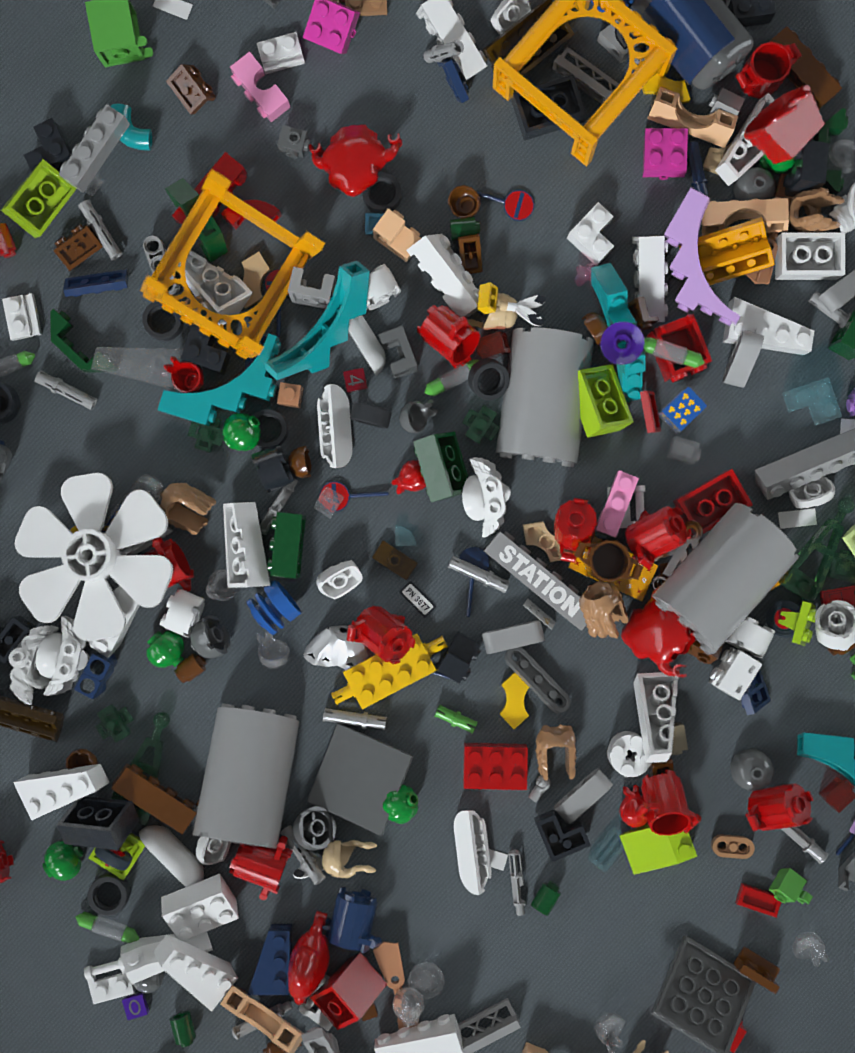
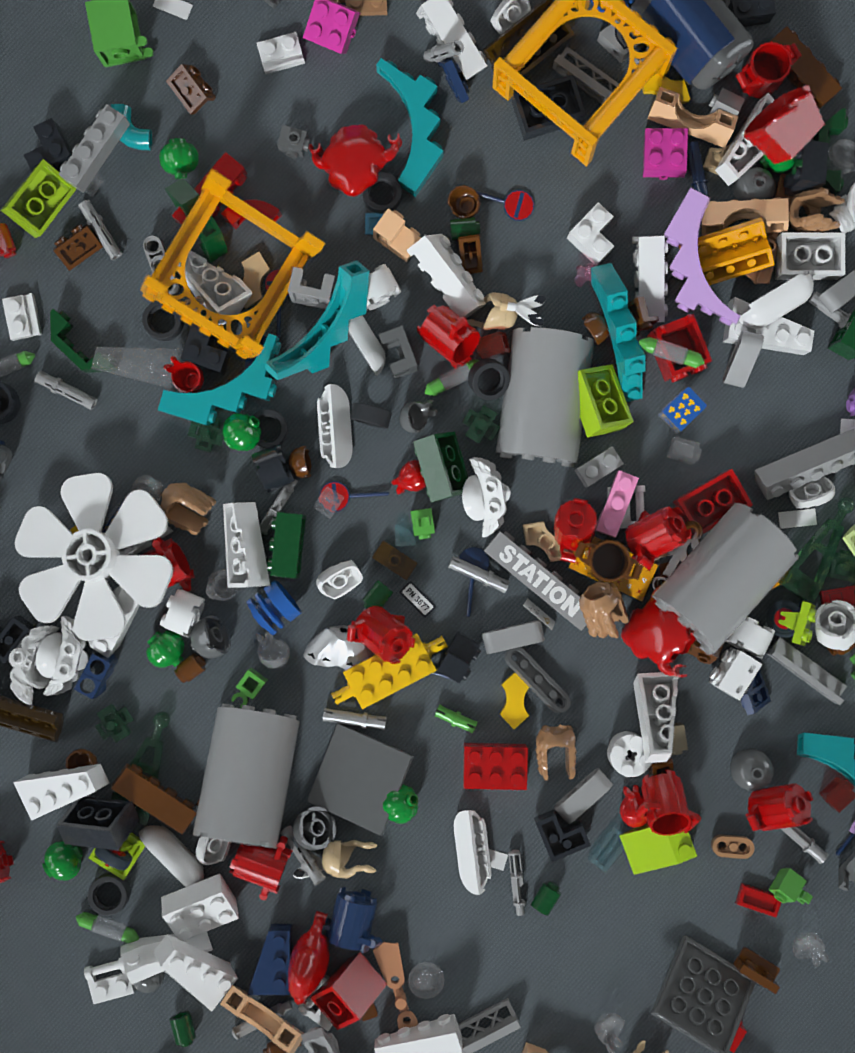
(96, 283): dark blue plate -> none
(135, 1006): dark purple tile -> none
(179, 158): none -> green plant
(249, 686): none -> bright green brick
(271, 101): bright pink arch -> none
(290, 395): nougat brick -> none
(355, 380): dark red tile -> none
(377, 595): none -> dark green brick
(408, 1006): clear piece -> none
(416, 97): none -> teal arch
(423, 523): none -> bright green brick
(487, 298): yellow piece -> none
(540, 787): light grey arm -> none
(598, 467): none -> light grey brick
(623, 332): dark purple dish -> none
(650, 411): red tile -> none
(778, 302): none -> white brick
(807, 670): none -> light grey fence
(818, 397): clear light blue brick -> none

